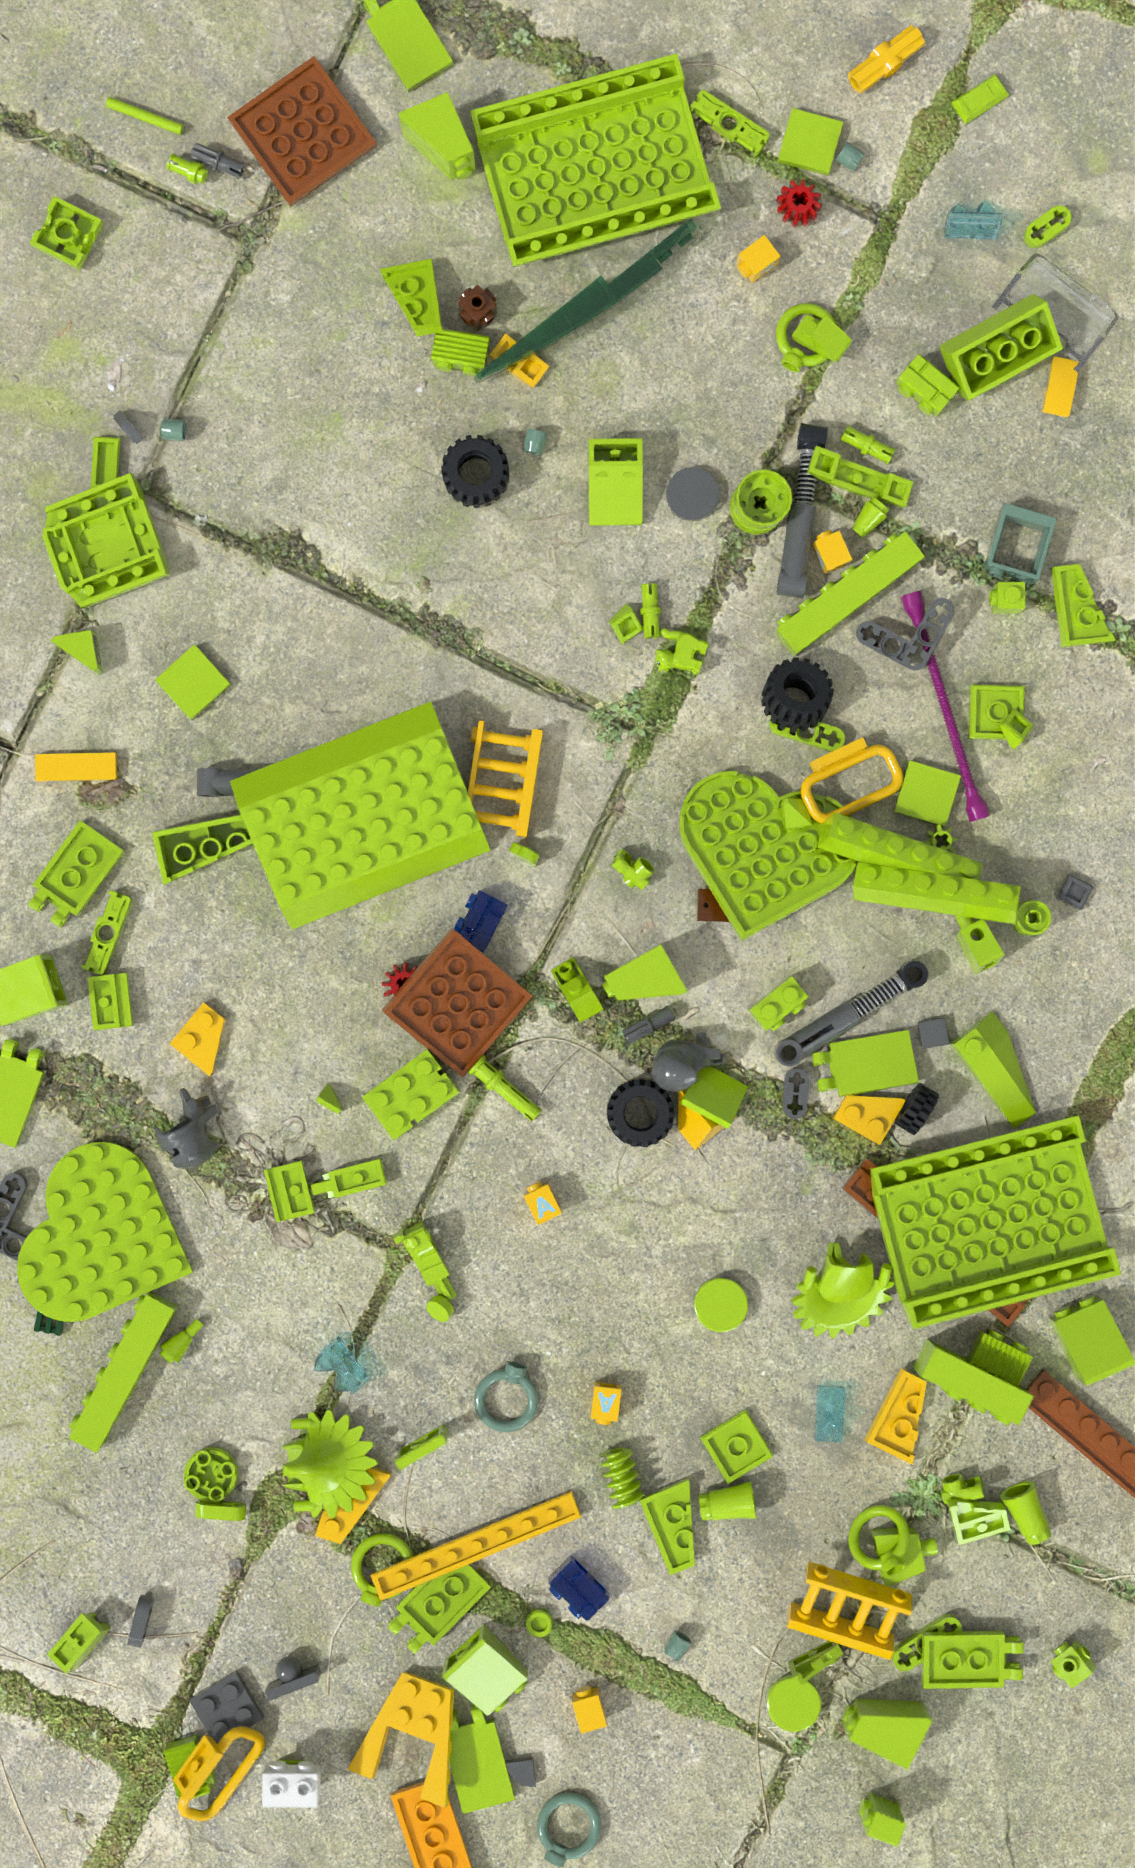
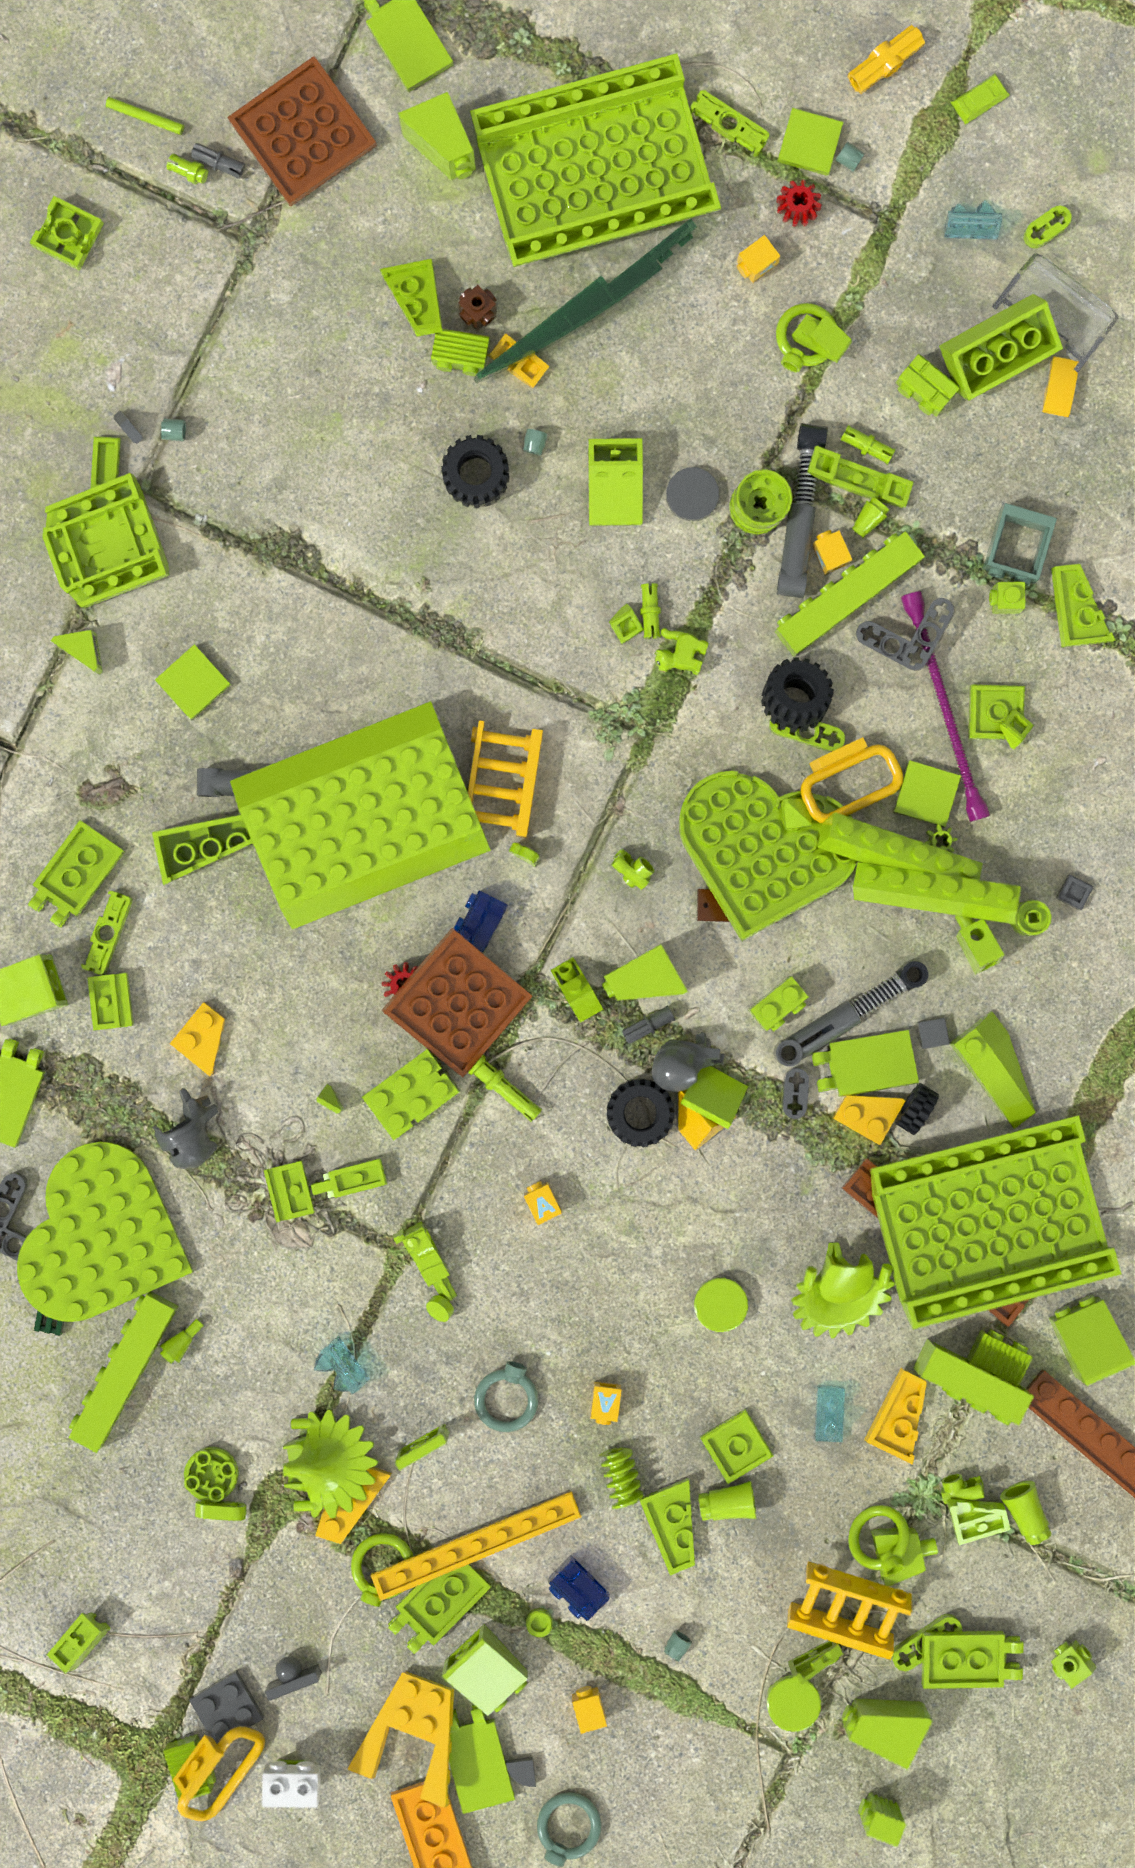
(76, 767): yellow tile -> none
(140, 1621): dark grey beam -> none

